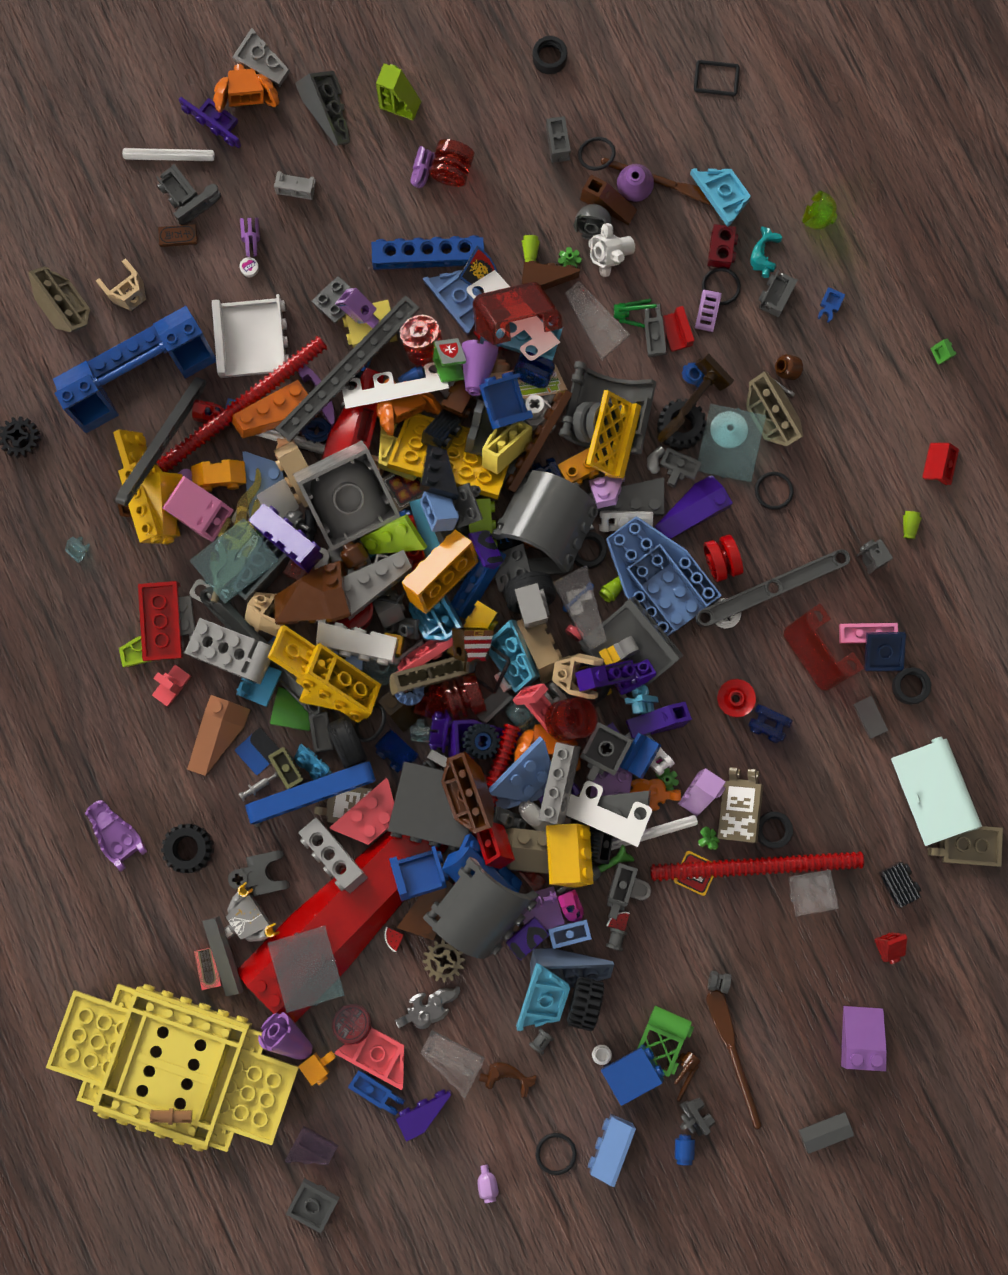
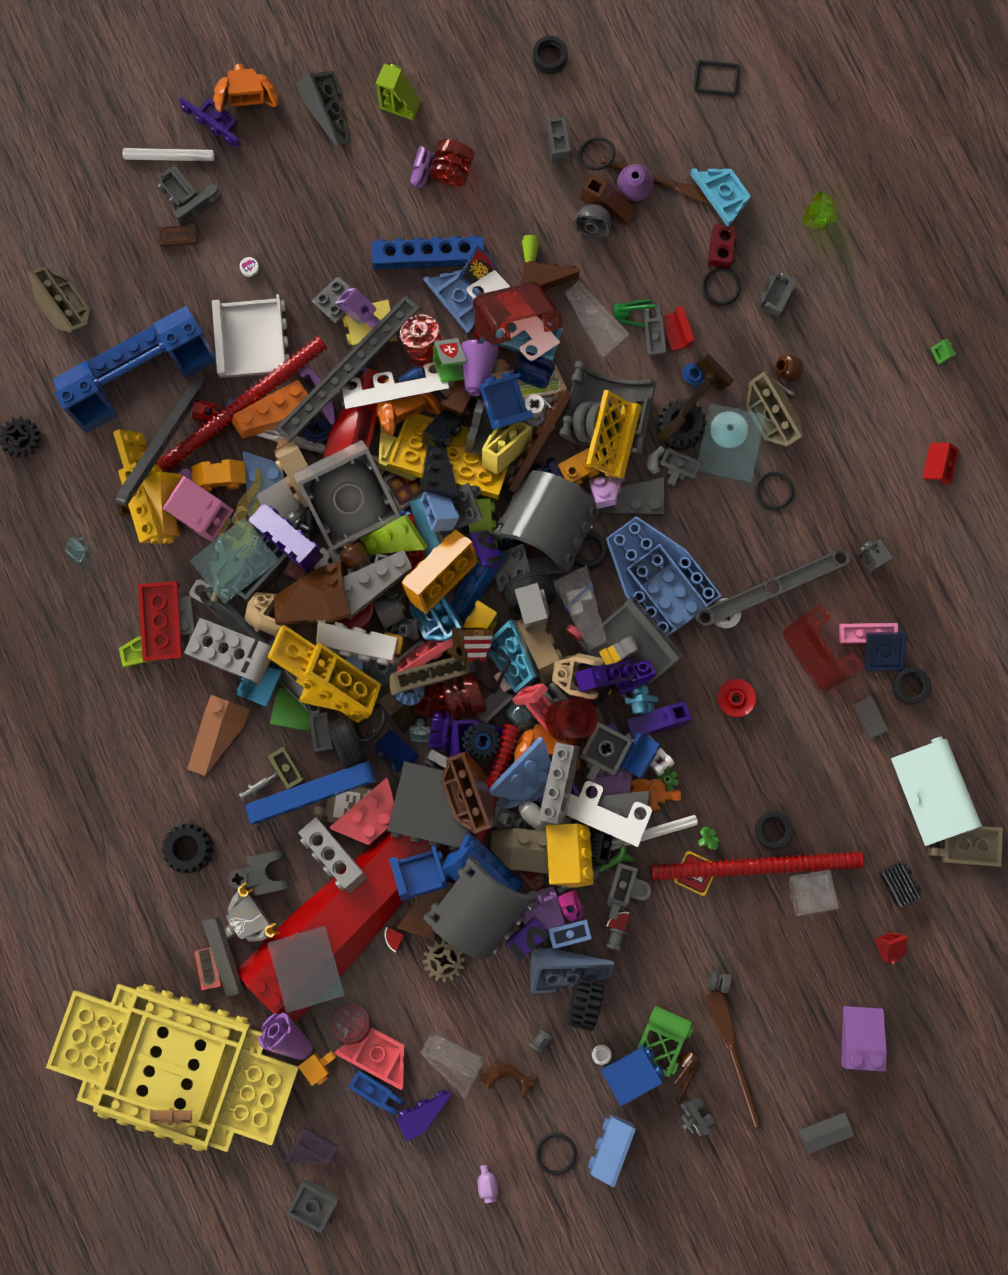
(114, 835): medium lavender animal -> none
(119, 295): tan piece -> none
(170, 684): coral bracket -> none
(250, 237): medium lavender arm -> none
(256, 55): light grey wing -> none
(256, 749): sticker -> none
(294, 186): light grey hinge -> none
(305, 759): dark azure hinge -> none
(424, 1015): flat silver piece -> none
(495, 846): red brick -> none
(543, 999): medium azure wing -> none
(569, 257): bright green plant -> none
(609, 249): white piece -> none
(611, 590): lime cone -> none
(622, 518): white plate -> none
(684, 1149): blue brick -> none
(699, 504): dark purple wedge -> none
(702, 791): lavender wedge -> none
(711, 294): lavender slope -> none
(723, 558): red wheel -> none
(740, 807): dark tan tile -> none
(758, 259): teal animal -> none
(758, 726): clear blue brick -> none
(831, 302): blue plate -> none
(911, 523): lime cone -> none

